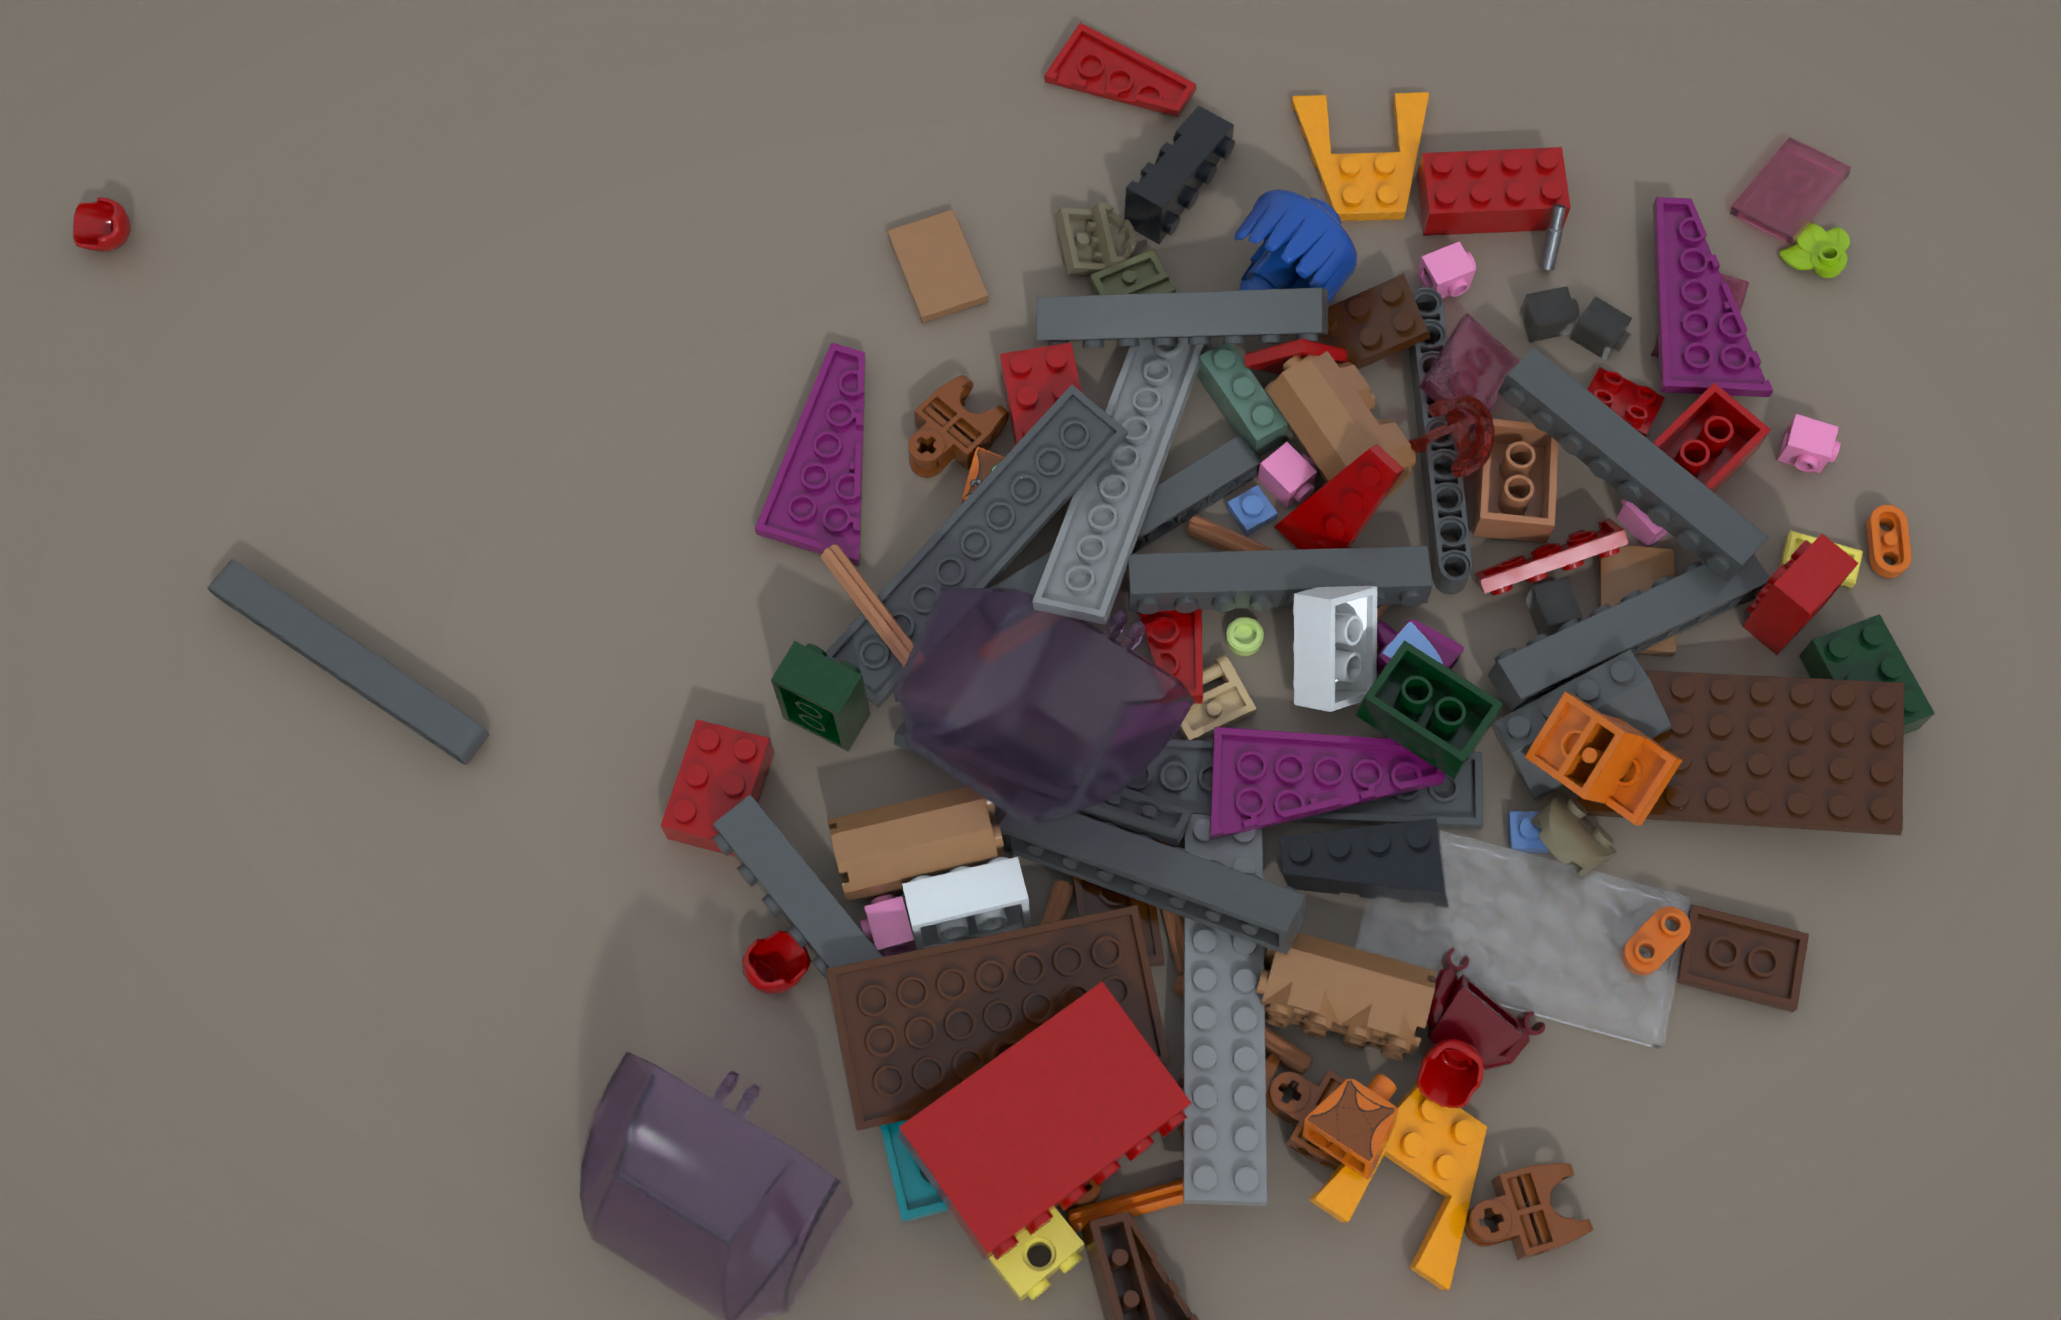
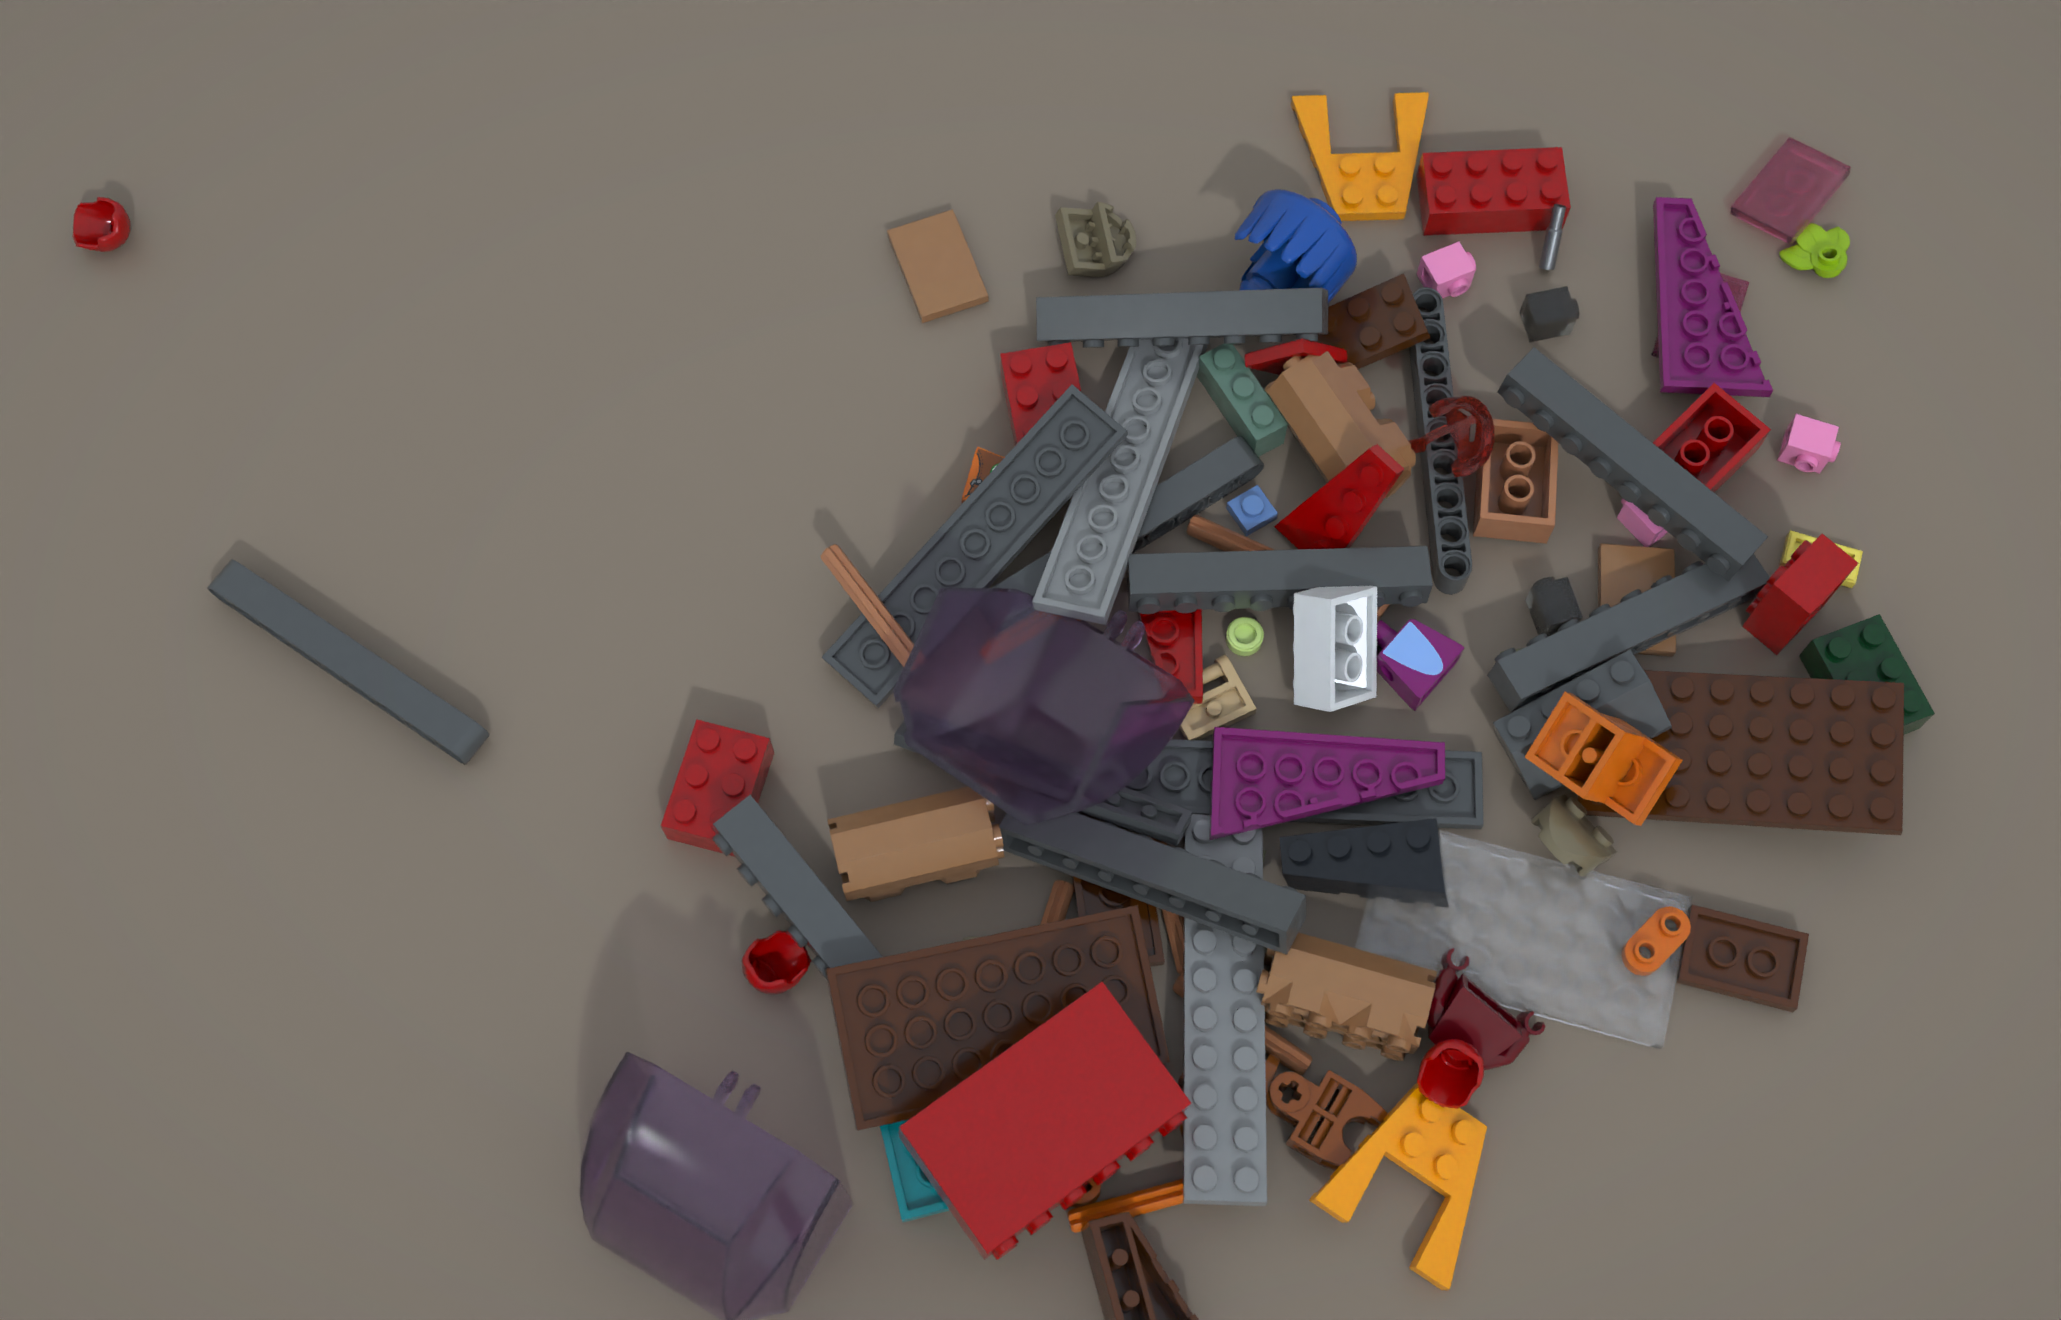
(820, 477): magenta wing -> none
(821, 694): dark green brick -> none
(888, 925): bright pink brick -> none
(951, 430): dark orange piece -> none
(967, 903): white slope -> none
(1031, 1280): light yellow brick -> none
(1115, 72): red wing -> none
(1133, 276): olive plate -> none
(1178, 174): black wedge -> none
(1288, 475): bright pink brick -> none
(1354, 1123): torso -> none
(1429, 709): dark green brick -> none
(1469, 365): clear pink tile -> none
(1523, 834): medium blue plate -> none
(1525, 1212): dark orange piece -> none
(1548, 557): wing -> none
(1602, 329): clear smoke brick -> none
(1630, 401): red hinge -> none
(1888, 544): orange plate -> none

